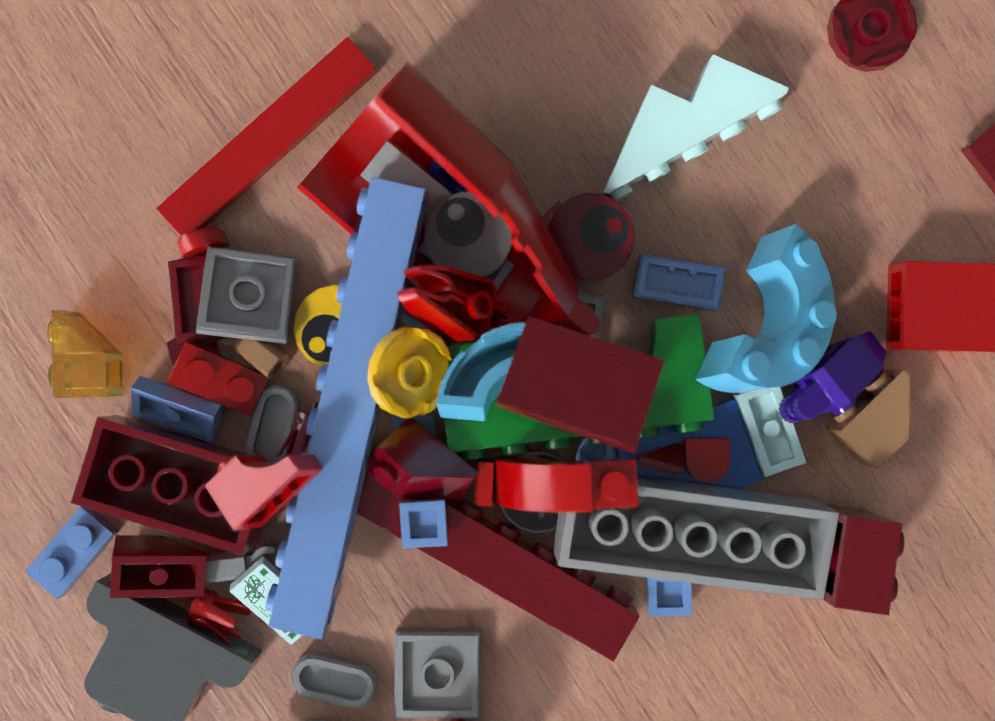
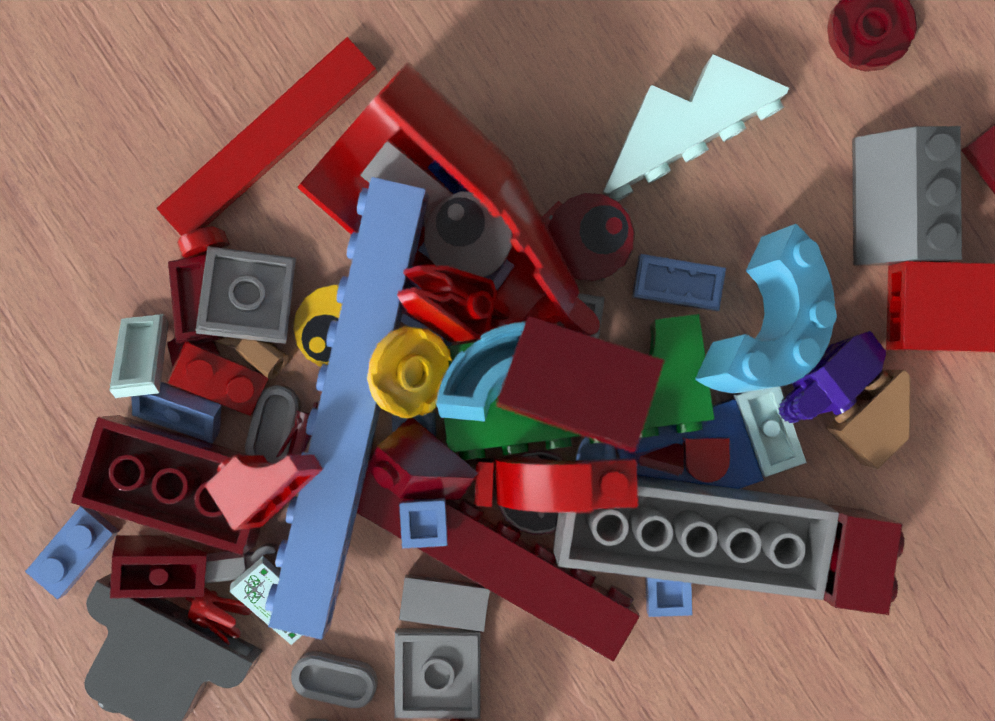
(82, 359): clear yellow slope -> none
(139, 356): none -> light aqua tile
(444, 603): none -> light grey tile
(907, 196): none -> slope

